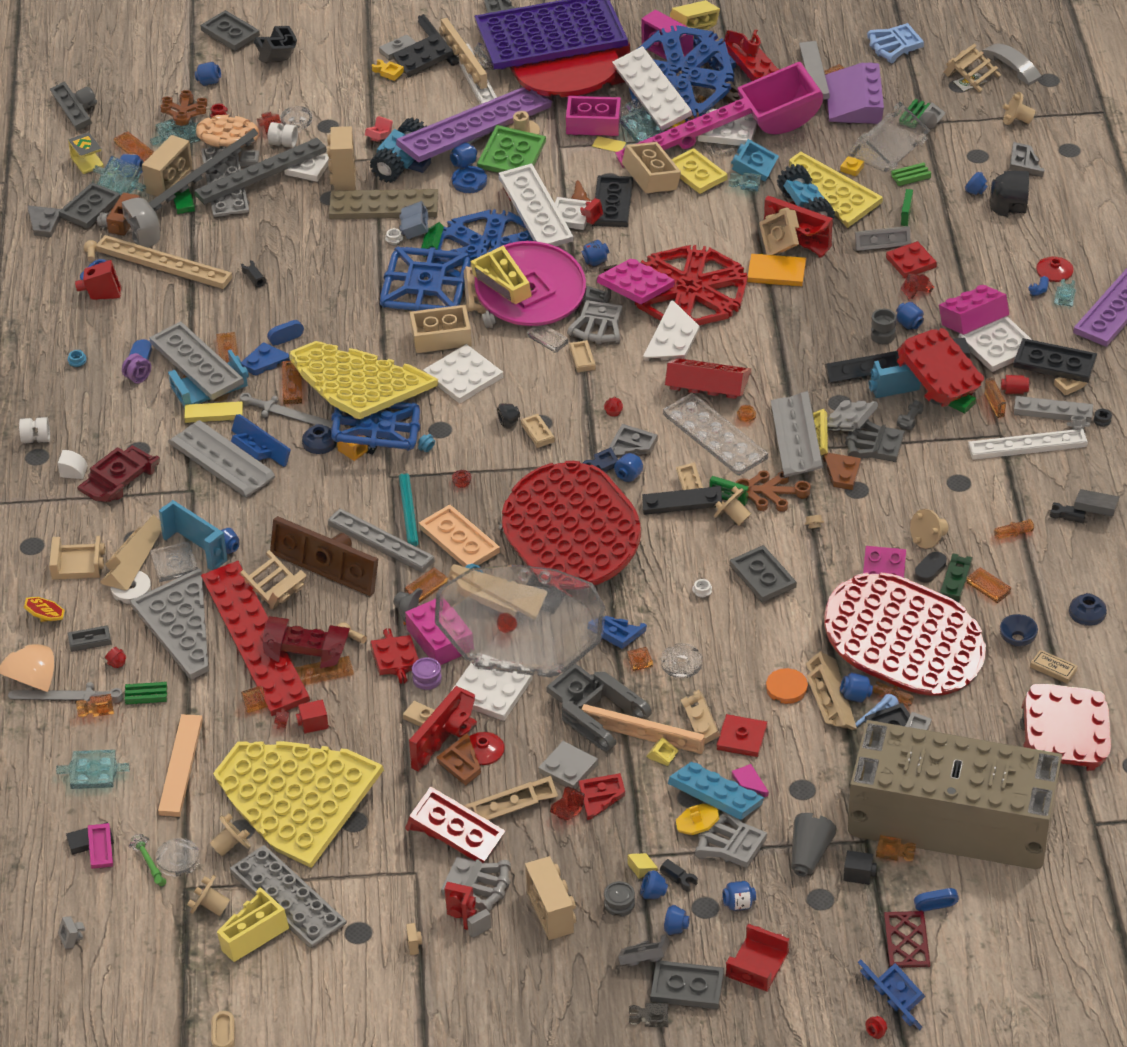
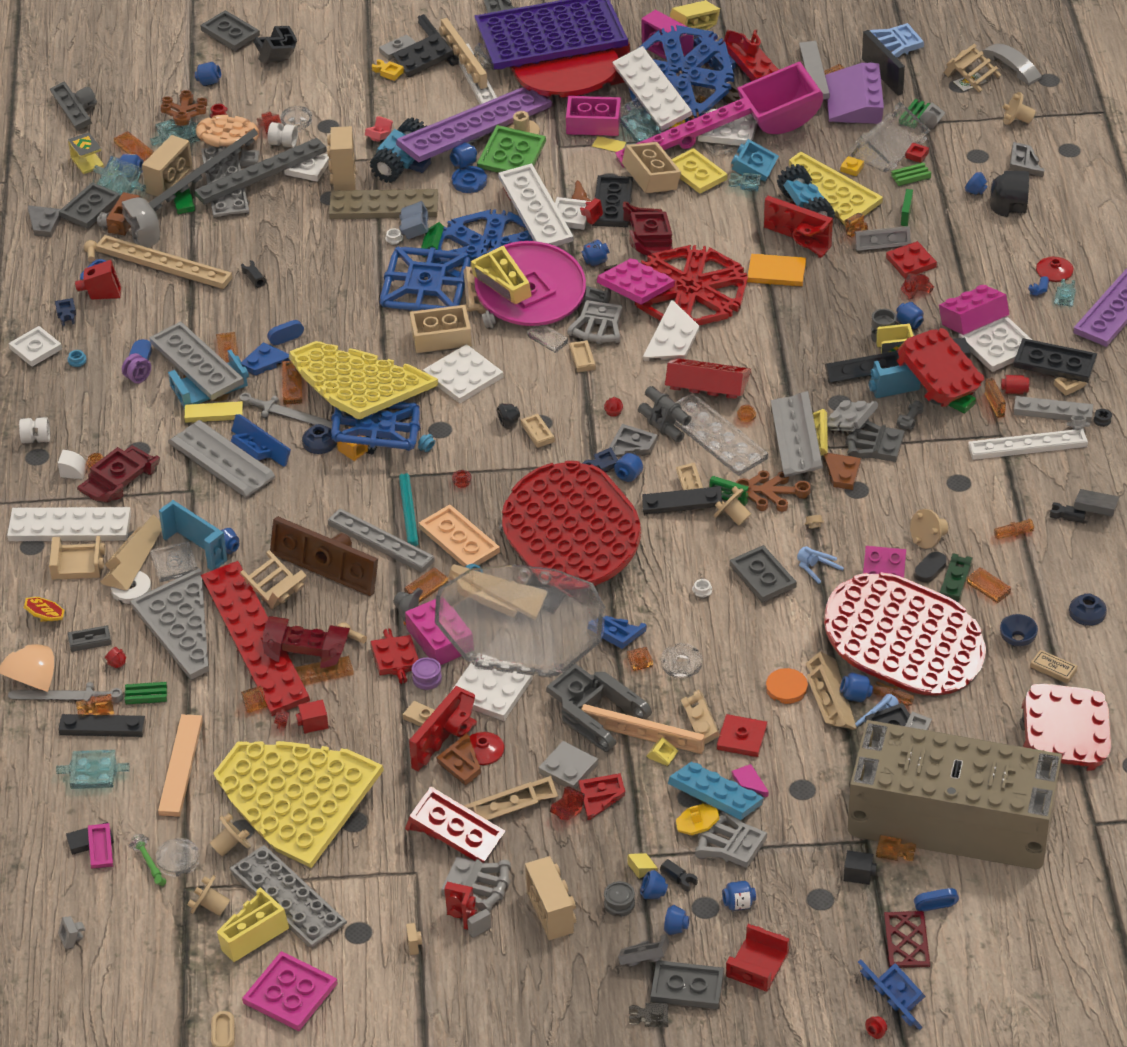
(35, 346): none -> white plate
(66, 310): none -> dark blue plate
(69, 524): none -> white plate
(93, 459): none -> clear orange plate
(102, 725): none -> black plate
(289, 991): none -> dark pink plate
(502, 623): clear red plate -> none
(650, 229): none -> dark red piece
(664, 414): none -> dark grey pin
(779, 231): tan plate -> none
(810, 557): none -> light blue plant
(810, 842): dark grey cone -> none
(855, 223): none -> clear orange tile
(890, 67): none -> black tile
(892, 337): none -> light yellow piece
(917, 152): none -> red plate

